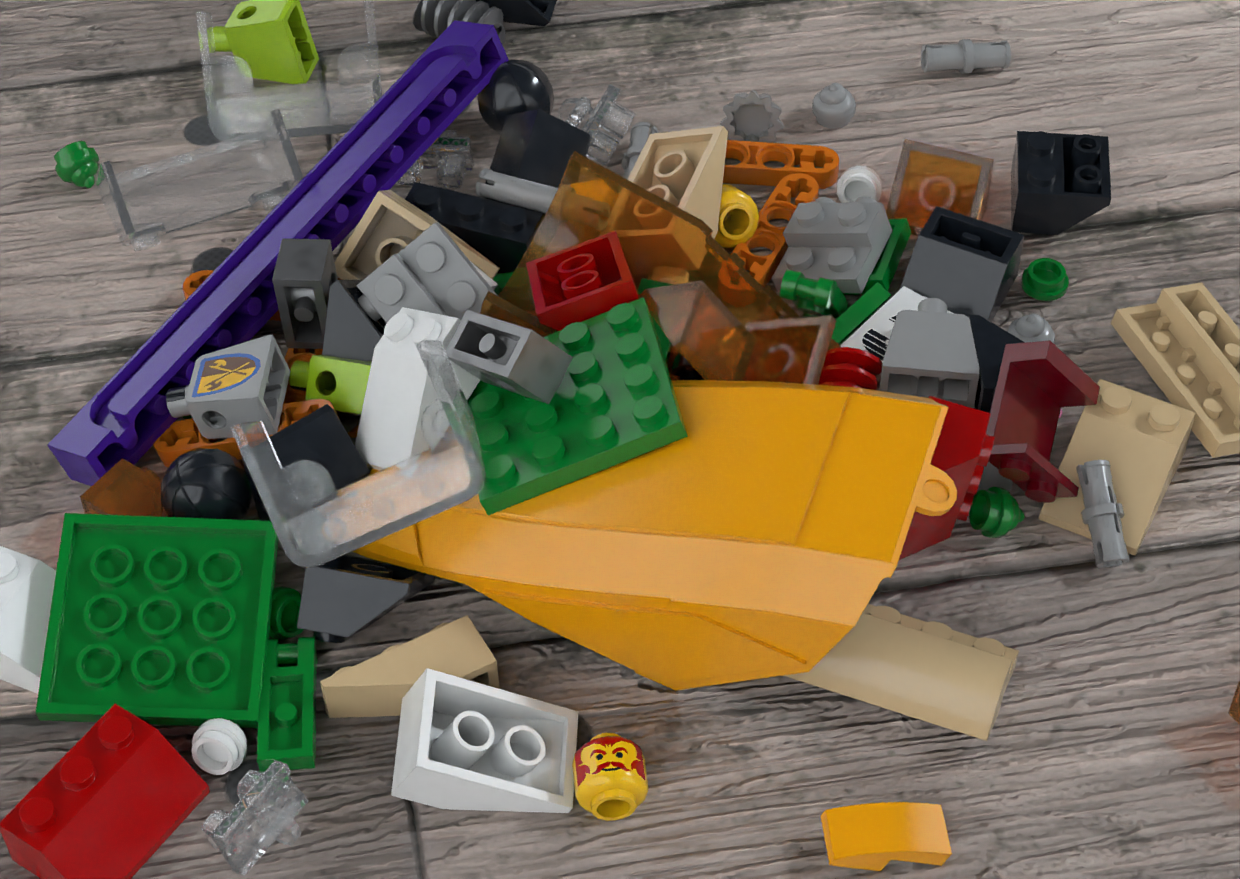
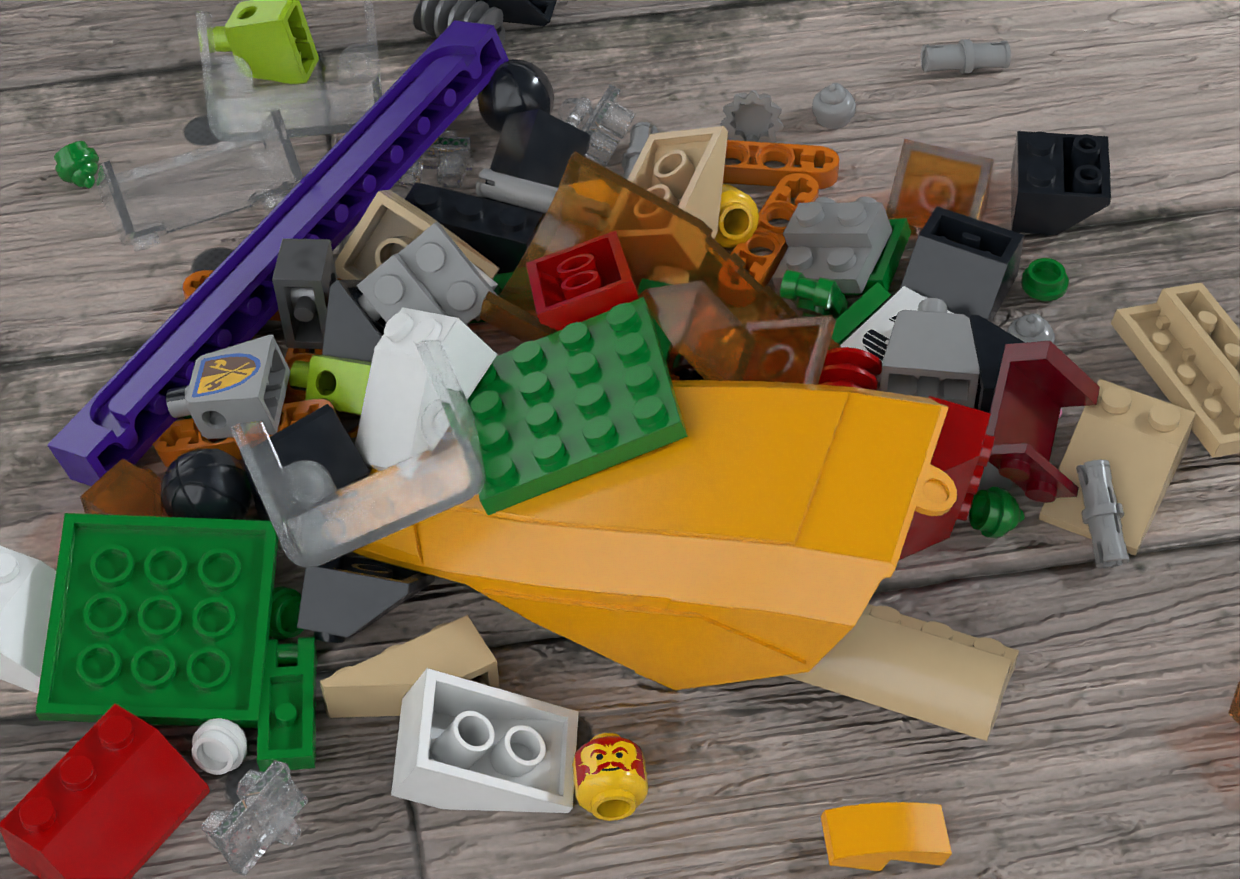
(508, 356): flat silver brick -> none
(859, 182): white plate -> none

